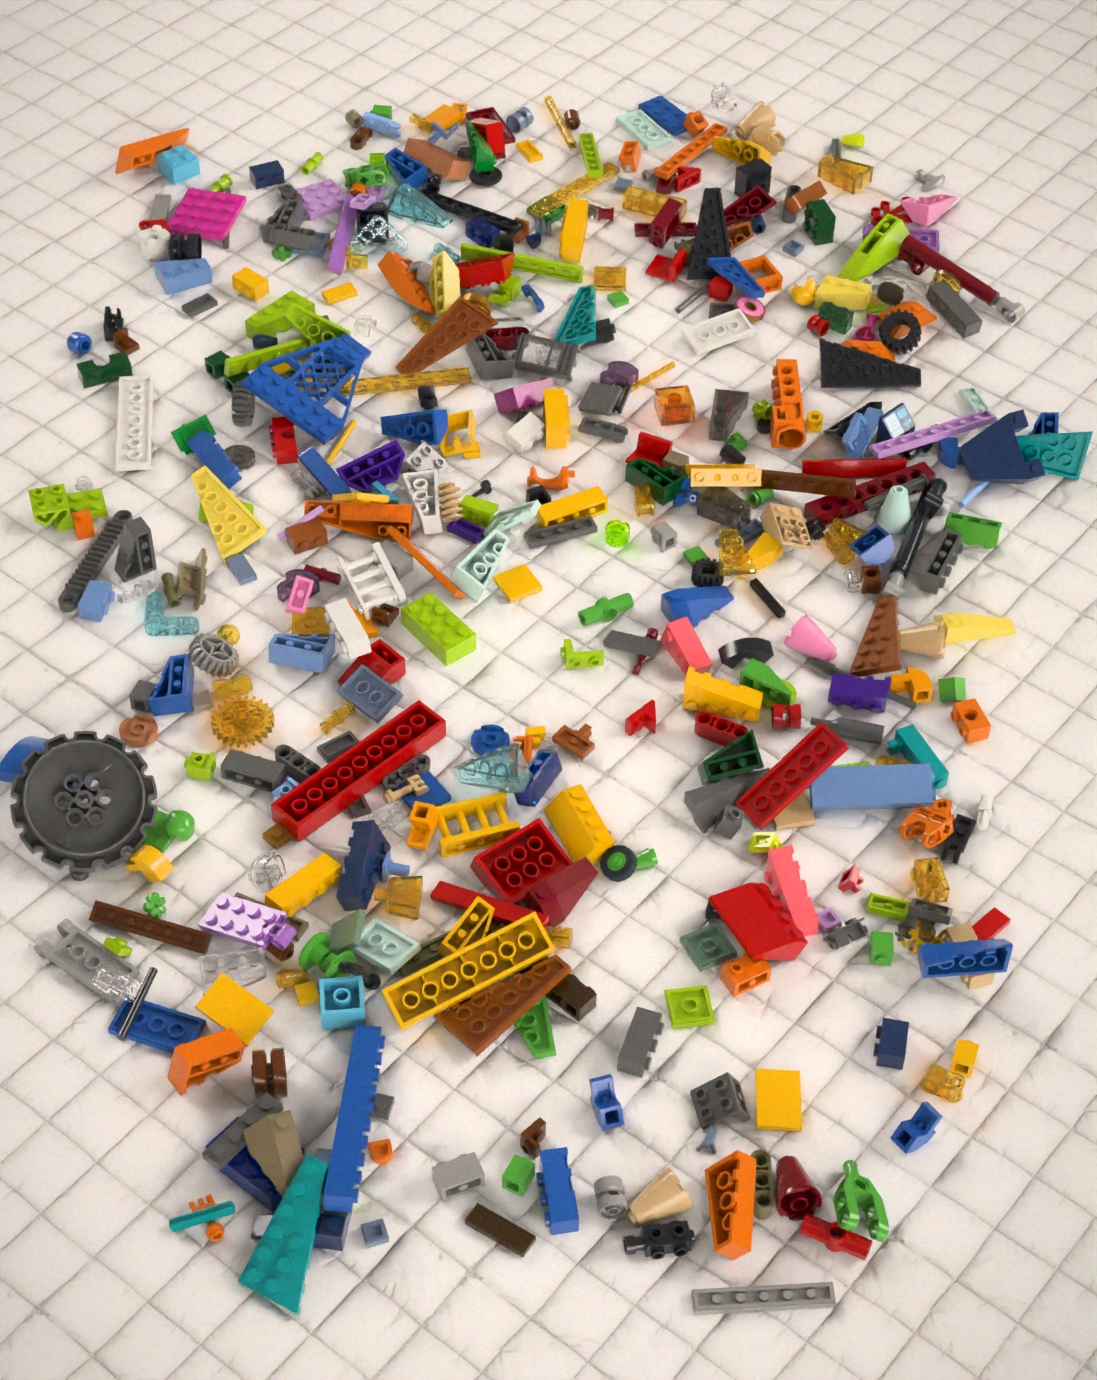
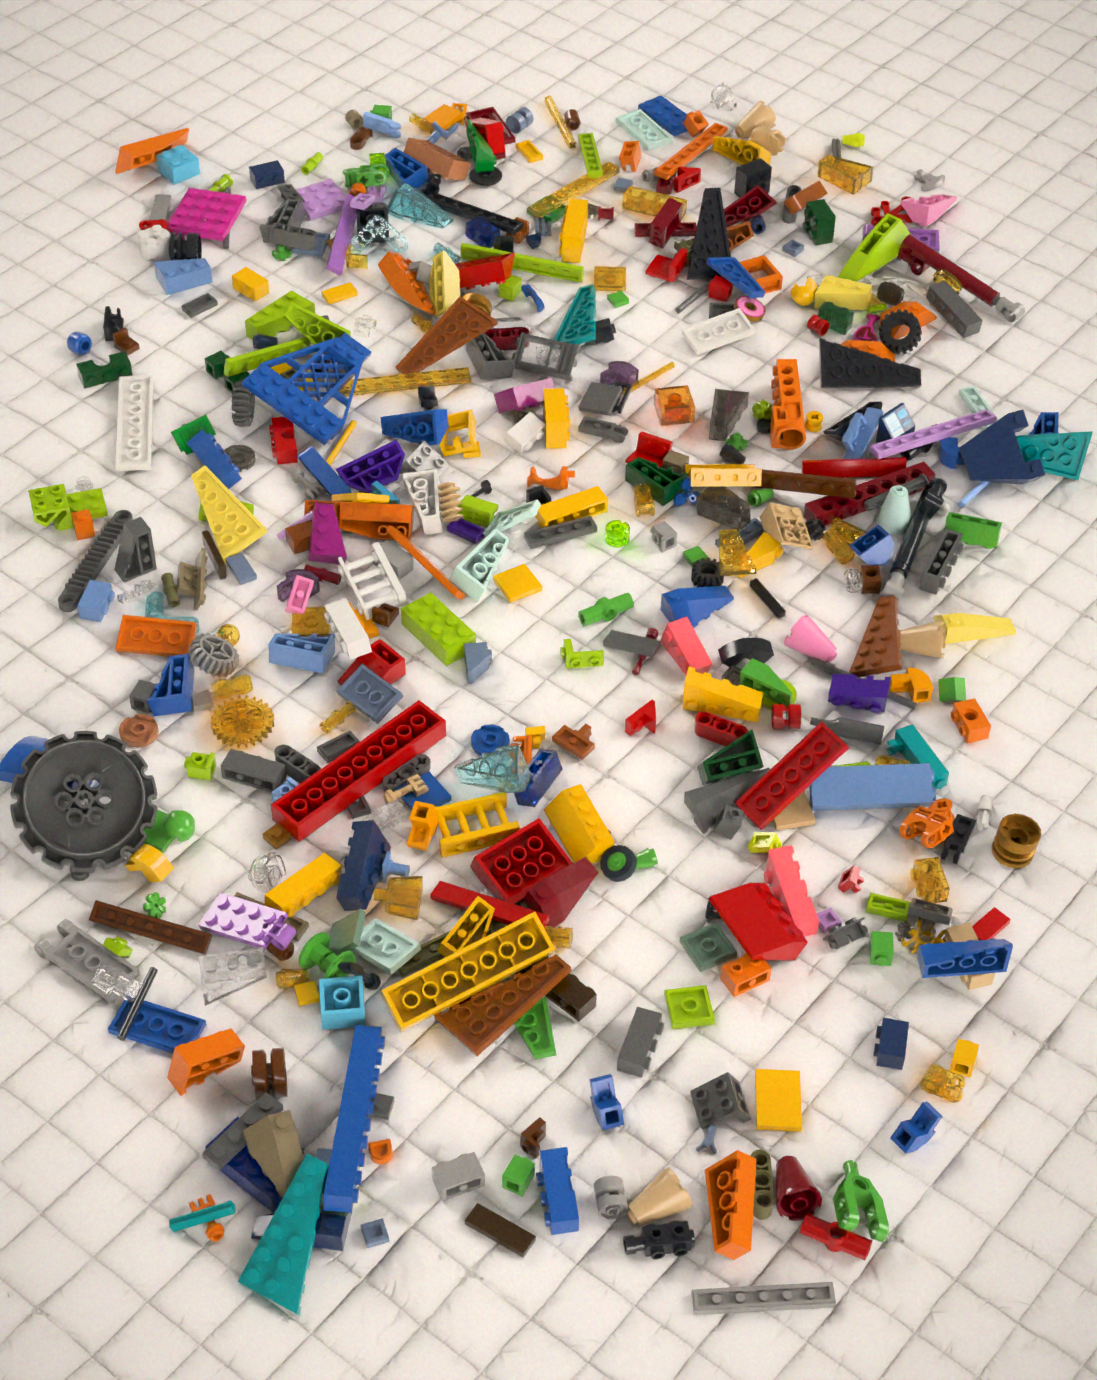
(155, 636): none -> orange tile
(214, 554): none -> dark brown tile
(234, 1008): yellow tile -> none
(325, 536): none -> magenta wedge
(476, 660): none -> sand blue slope
(499, 299): lime pin -> none
(732, 675): none -> clear smoke tile
(1016, 840): none -> pearl gold wheel

